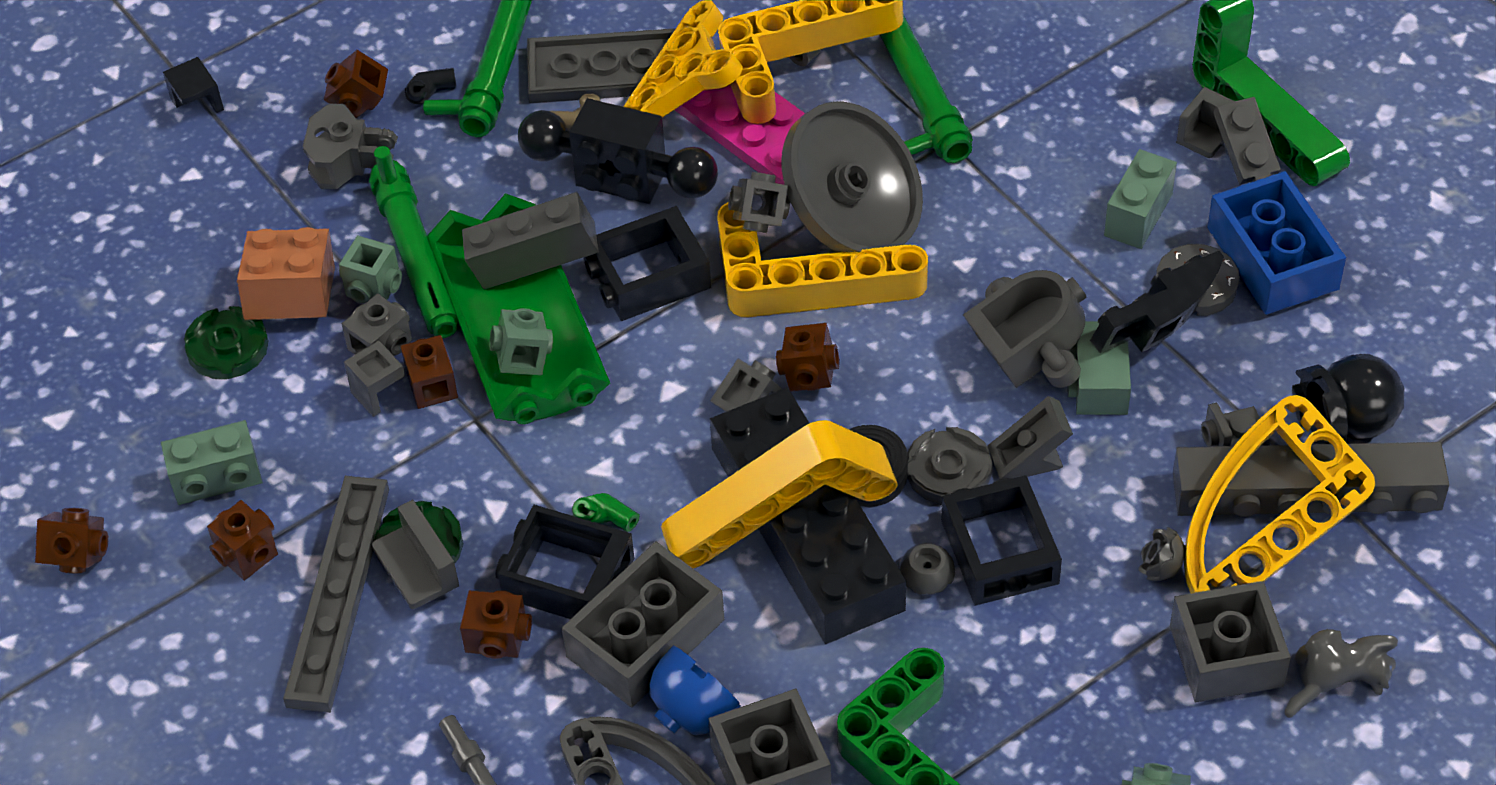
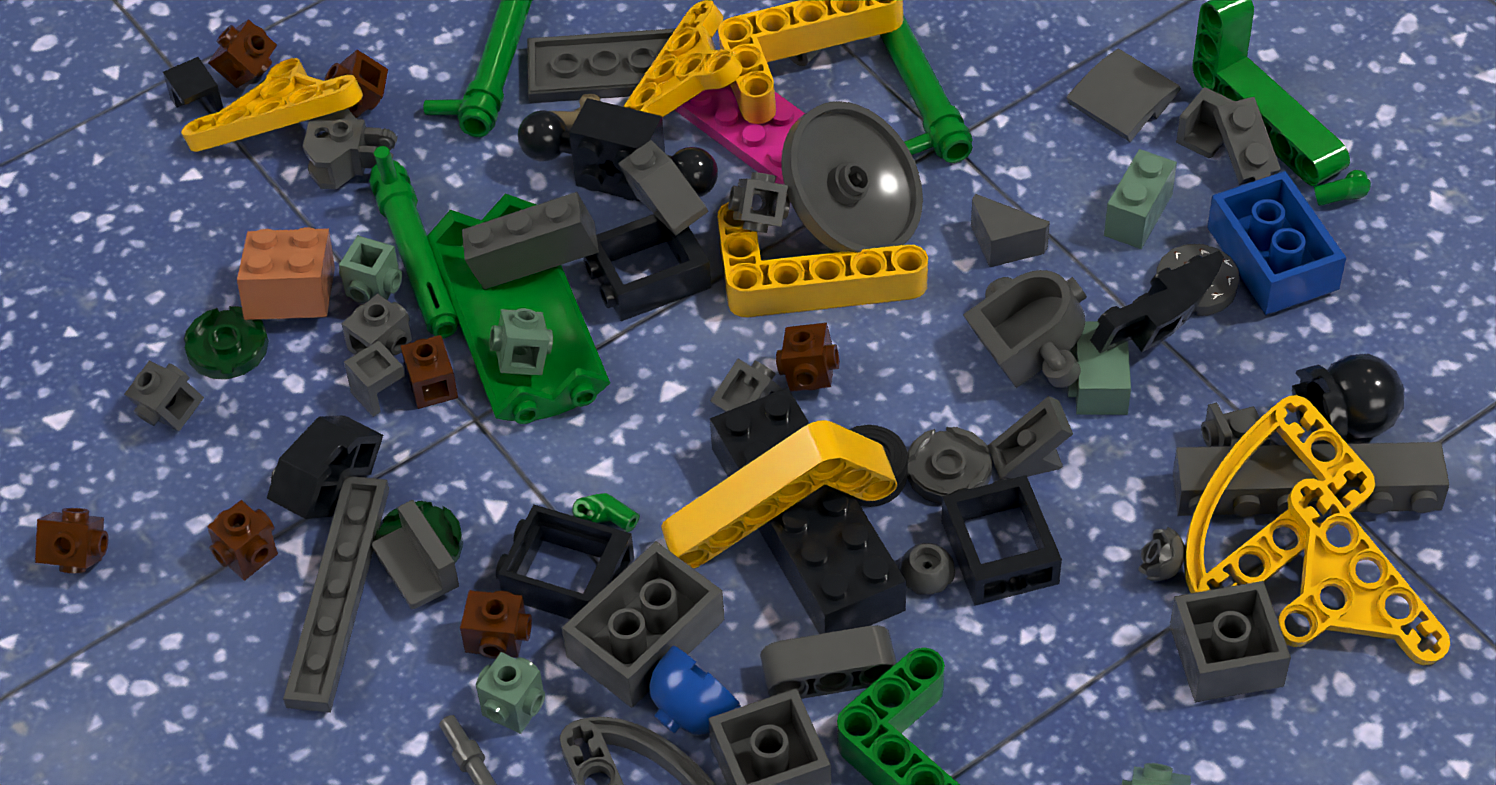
(163, 395): none -> dark grey brick
(211, 462): sand green brick -> none
(242, 53): none -> reddish brown brick
(279, 101): none -> yellow beam
(316, 464): none -> black brick
(425, 84): black arm -> none
(510, 691): none -> sand green brick
(662, 187): none -> dark grey slope
(828, 661): none -> dark grey beam
(1007, 232): none -> dark grey slope
(1122, 94): none -> dark grey slope
(1331, 662): dark grey animal -> none
(1353, 186): none -> green arm
(1364, 602): none -> yellow beam

